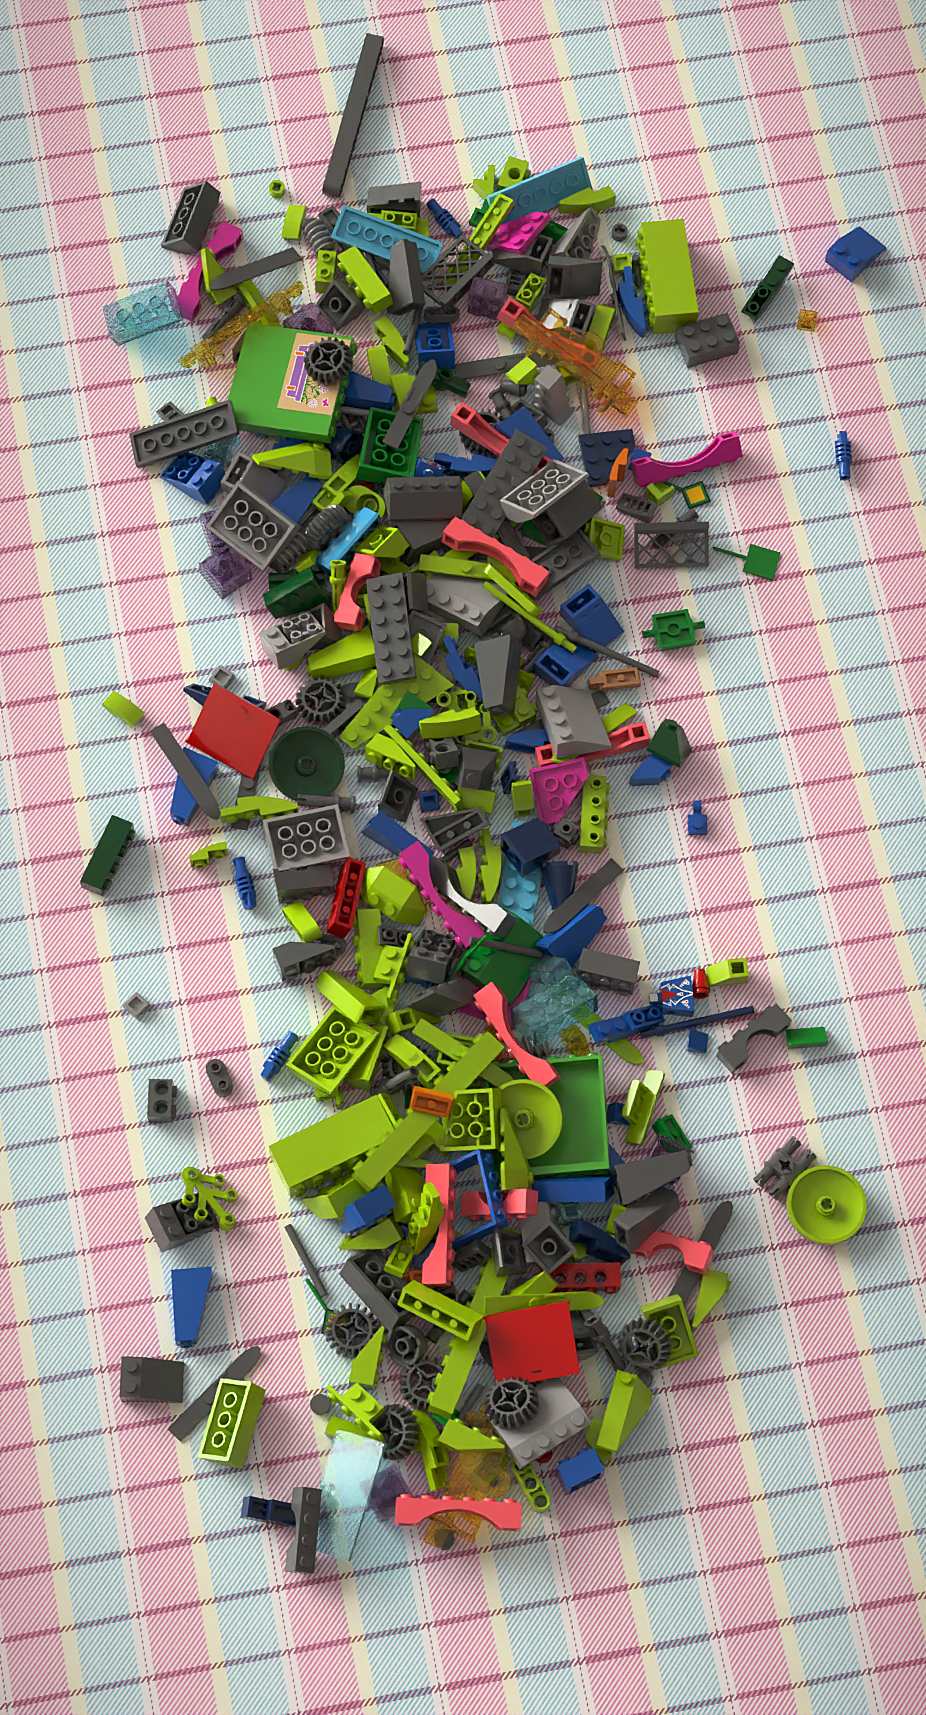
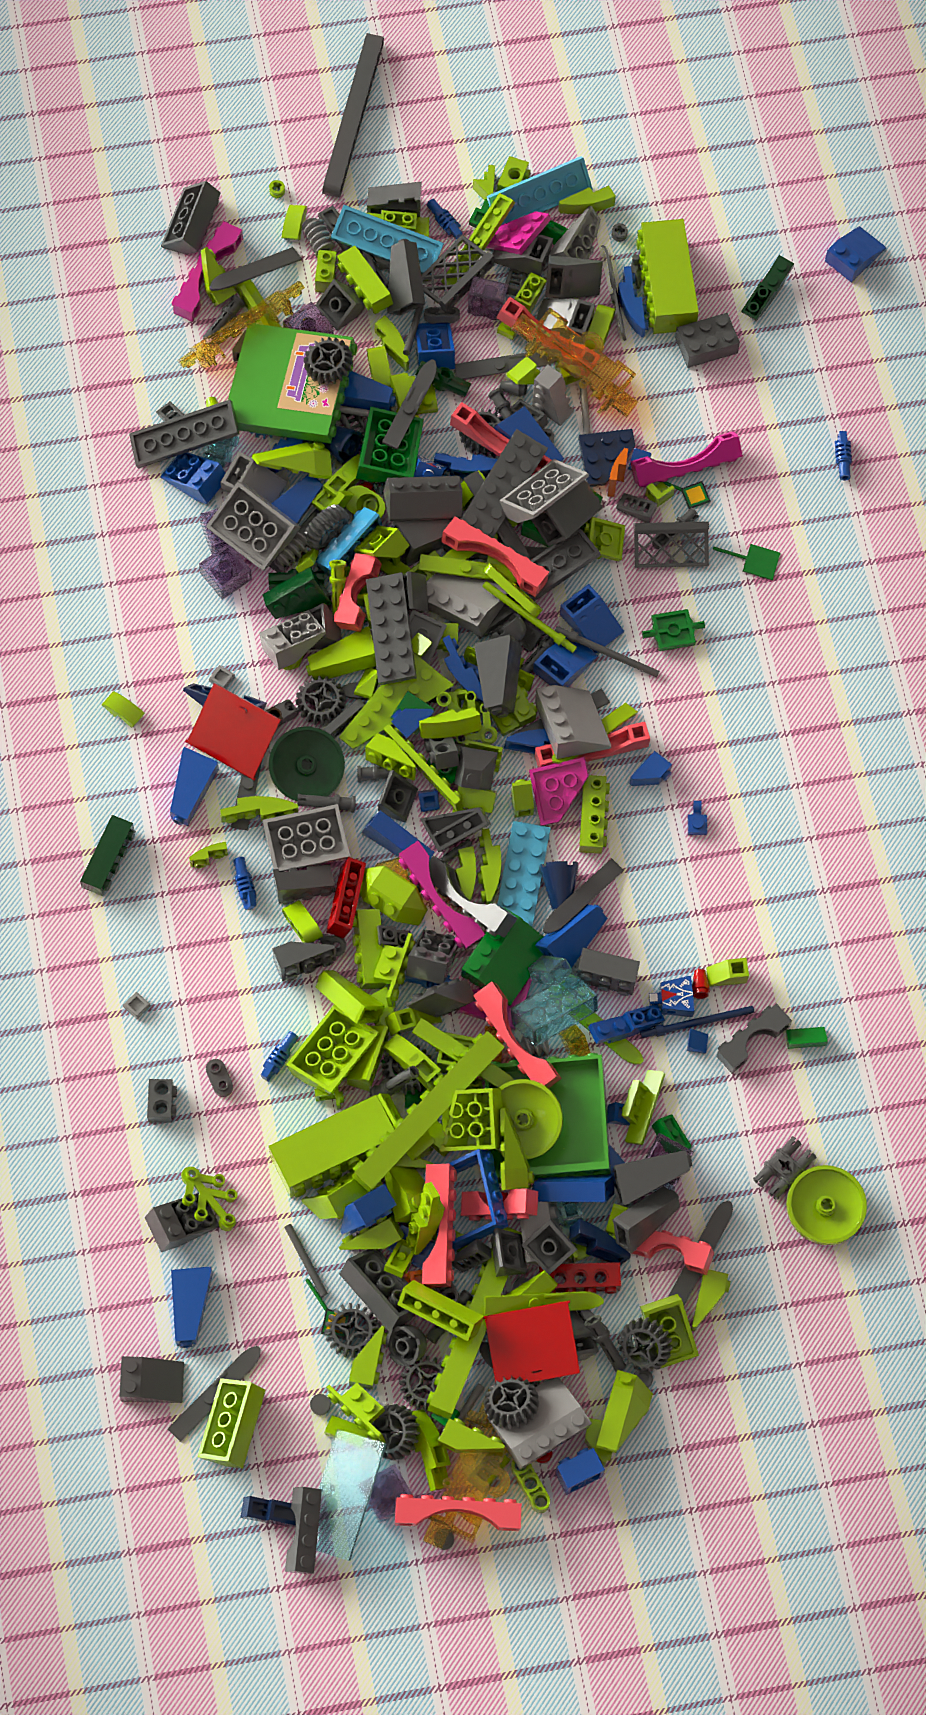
(142, 313): clear light blue brick -> none
(186, 771): dark grey piece -> none
(431, 1101): orange slope -> none
(469, 952): green piece -> none
(506, 947): dark grey bar -> none
(510, 775): dark blue tile -> none
(529, 846): dark blue slope -> none
(566, 832): dark grey brick -> none
(615, 679): medium nougat hinge -> none
(621, 261): lime plate -> none
(670, 743): dark green slope -> none
(807, 320): clear yellow slope -> none

